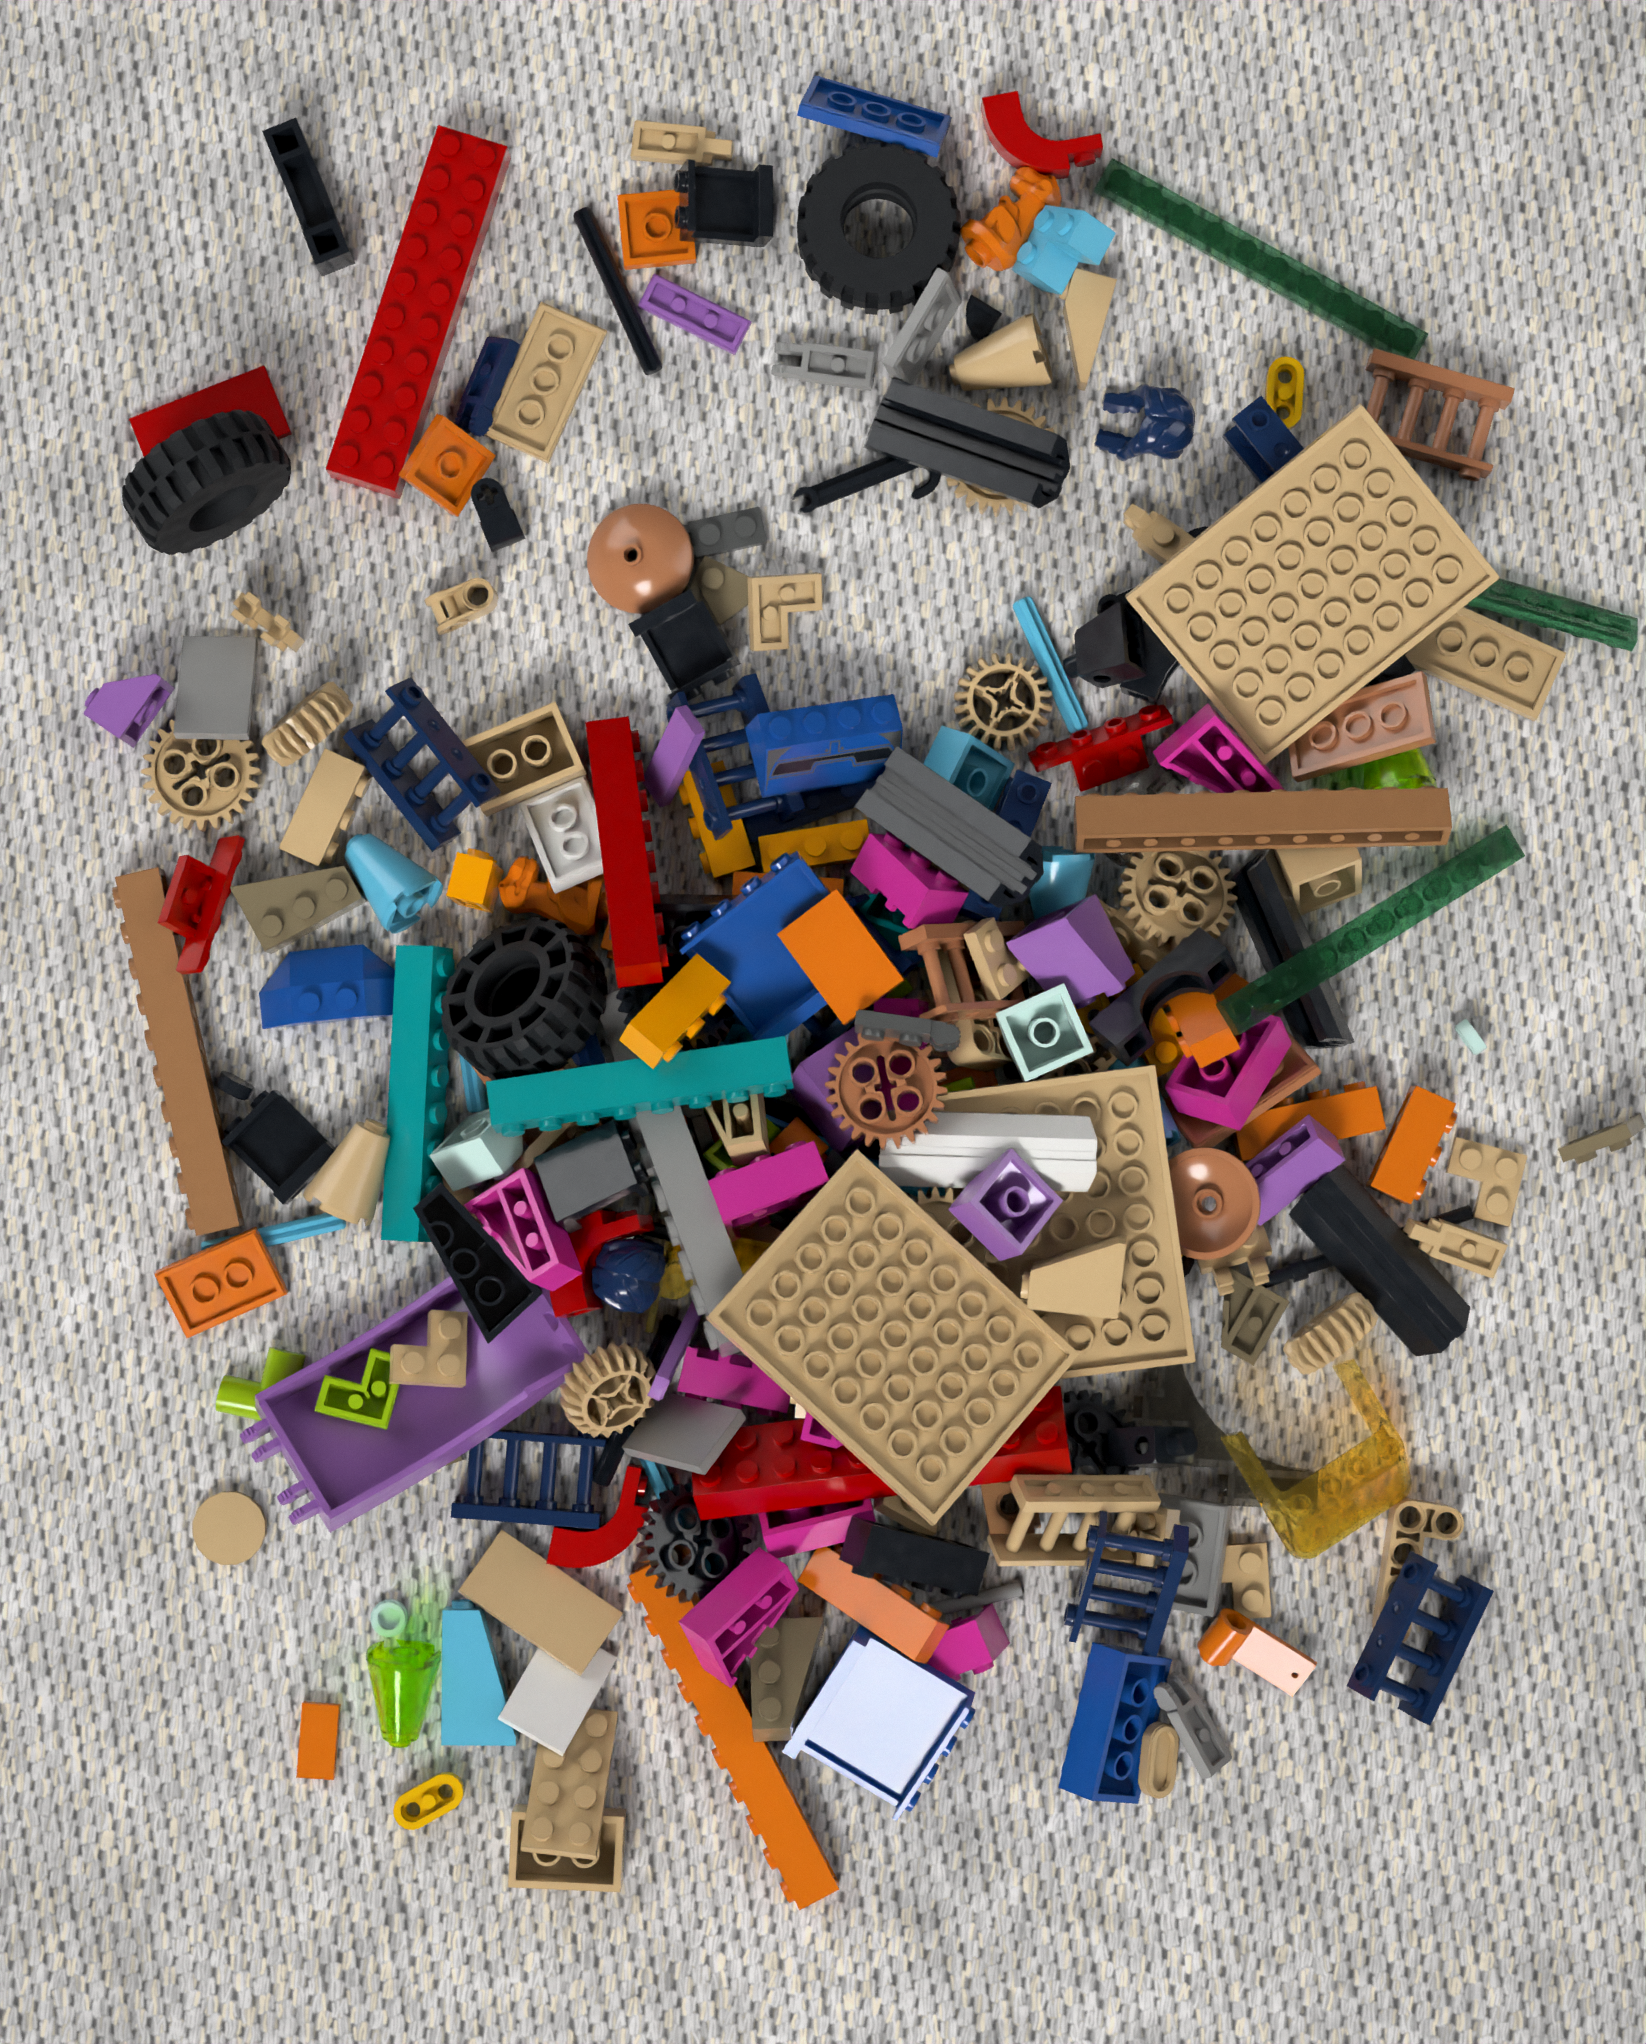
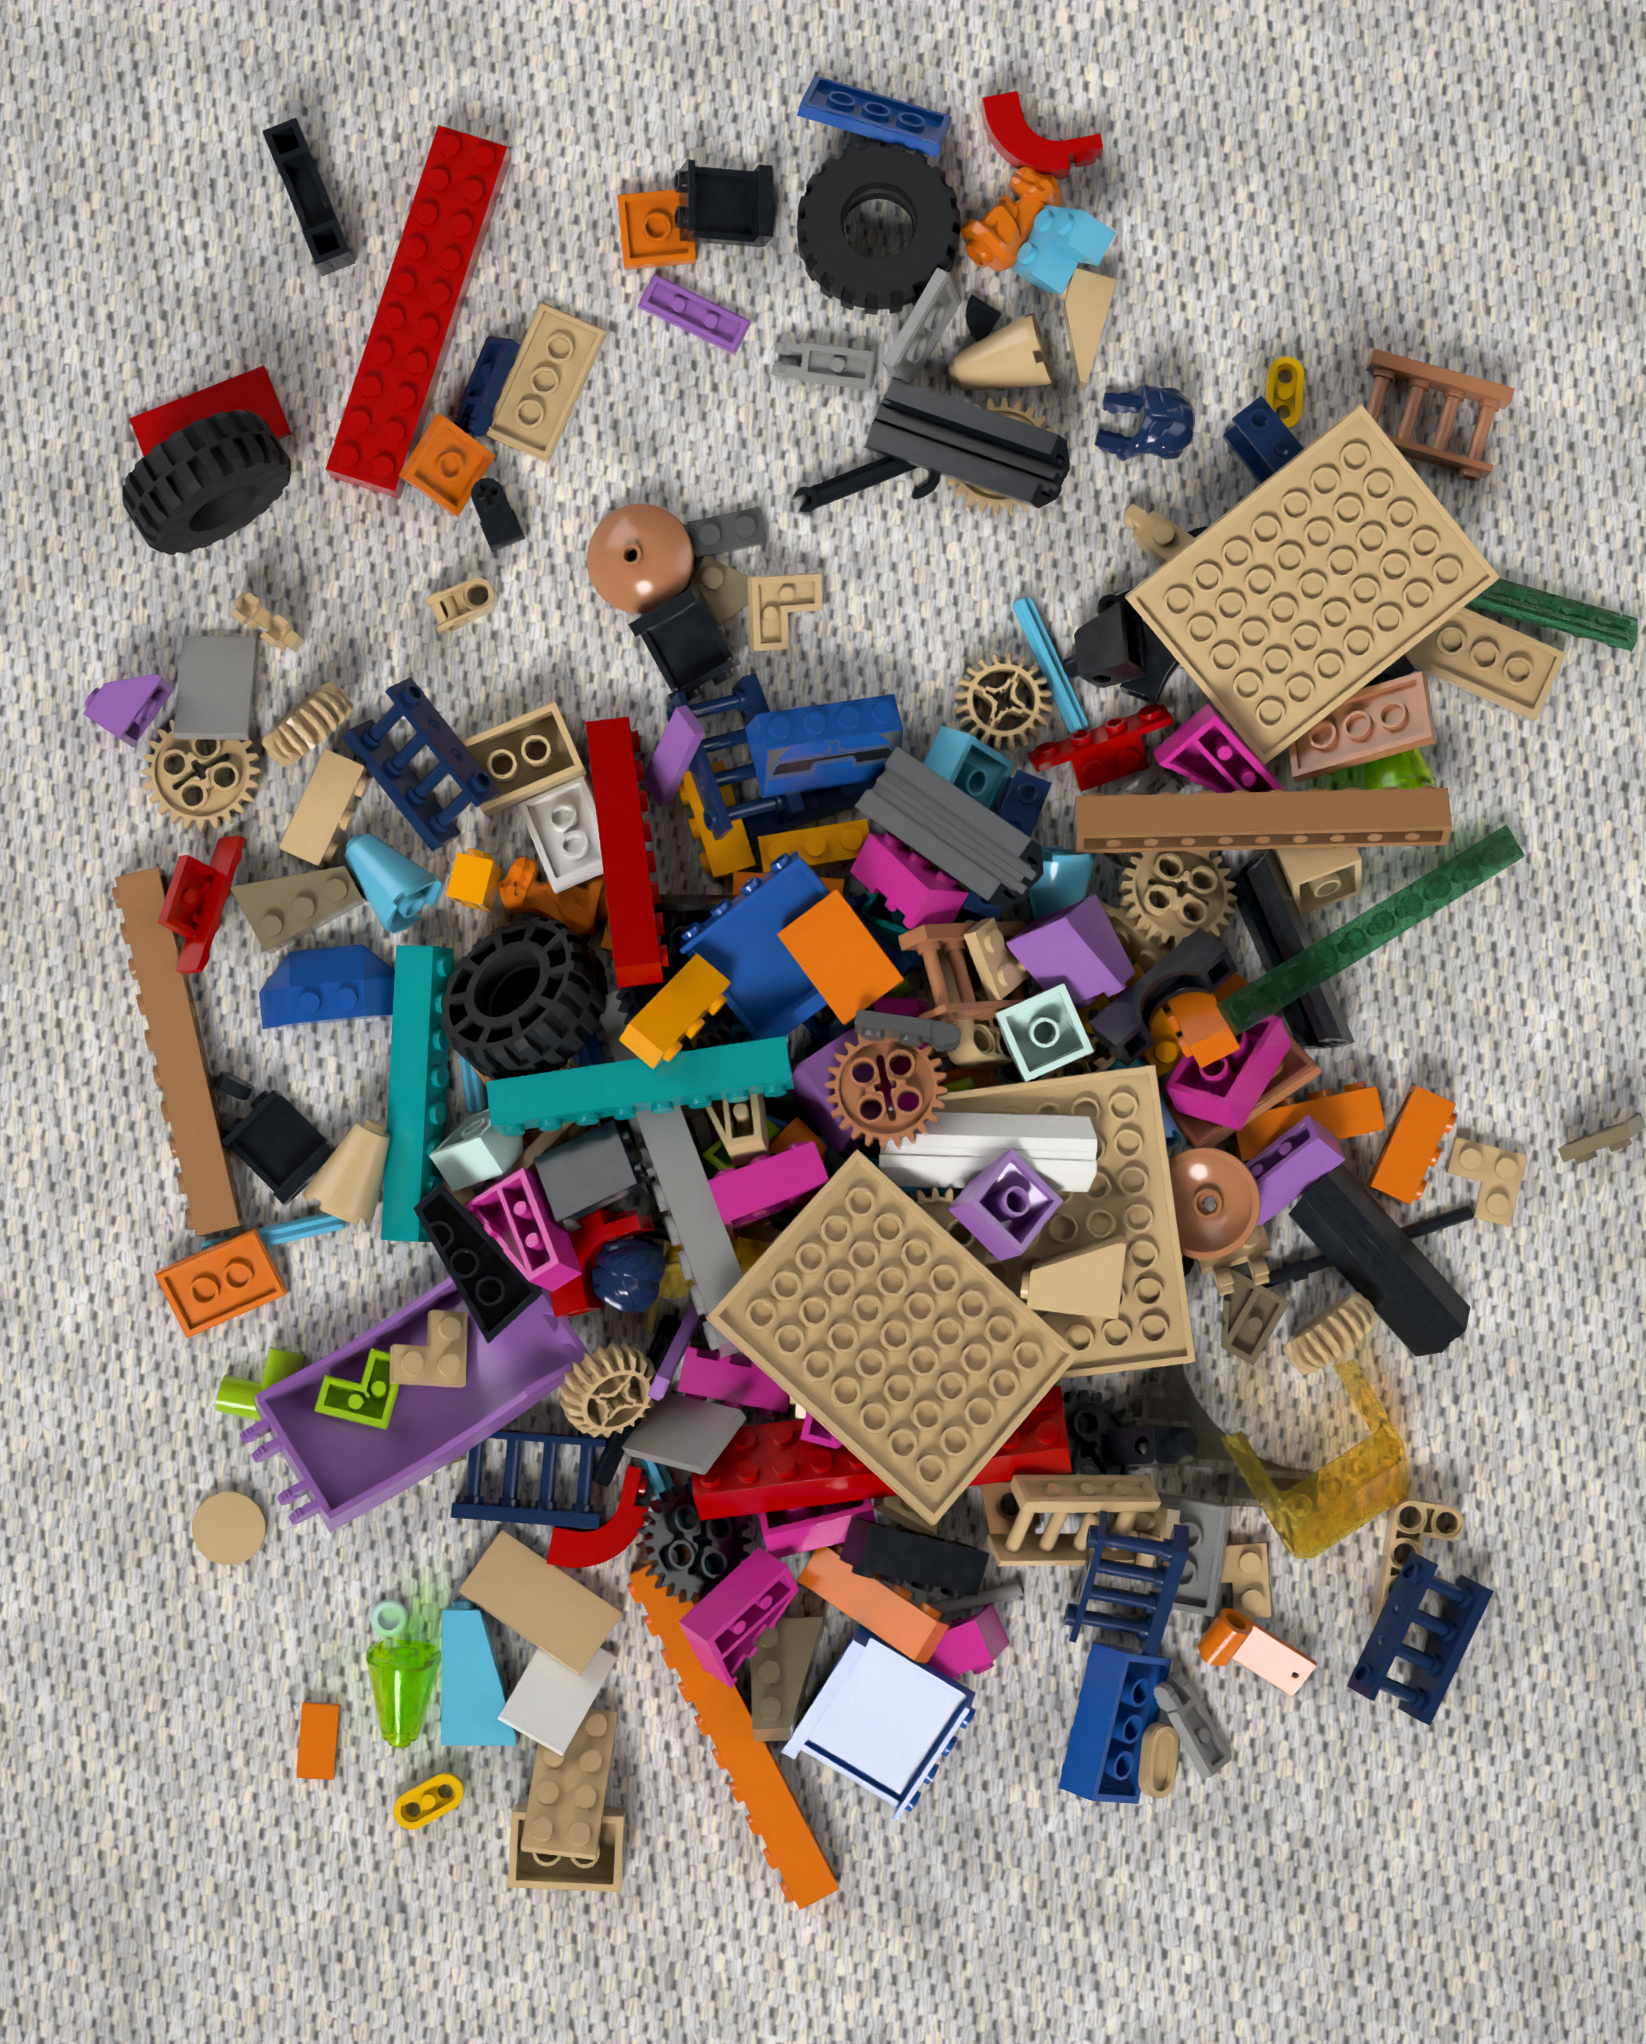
(617, 291): black axle -> none
(677, 143): tan hinge -> none
(1259, 261): clear green plate -> none
(1457, 1245): tan hinge -> none
(1470, 1037): light aqua tile -> none

